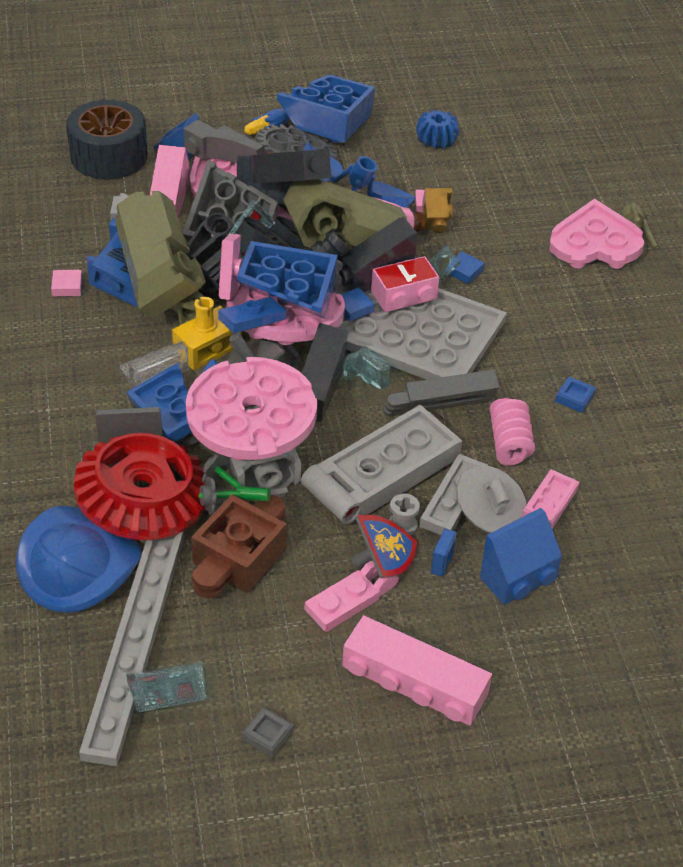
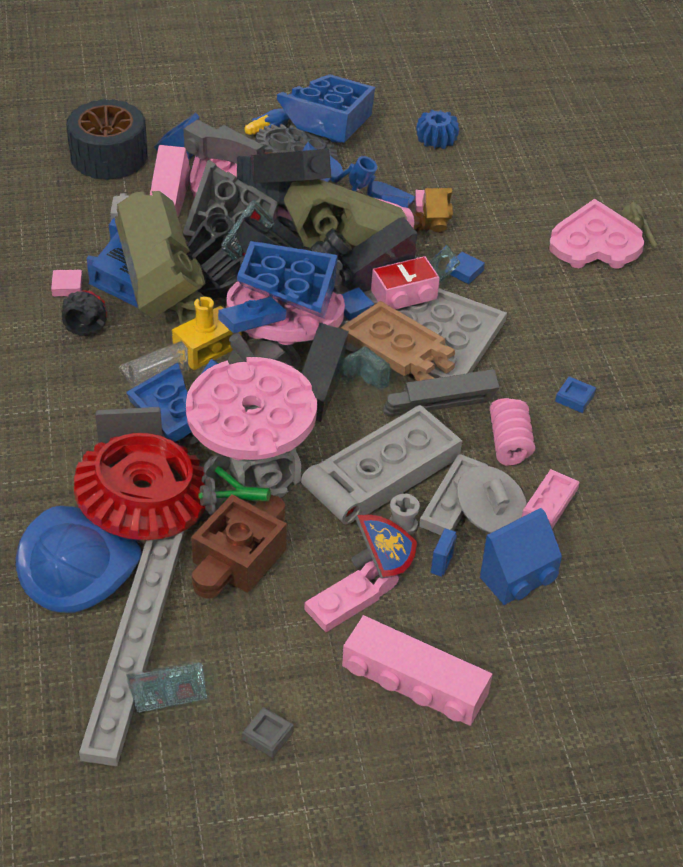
(84, 313): none -> black piece
(229, 266): bright pink plate -> none
(400, 341): none -> medium nougat tile

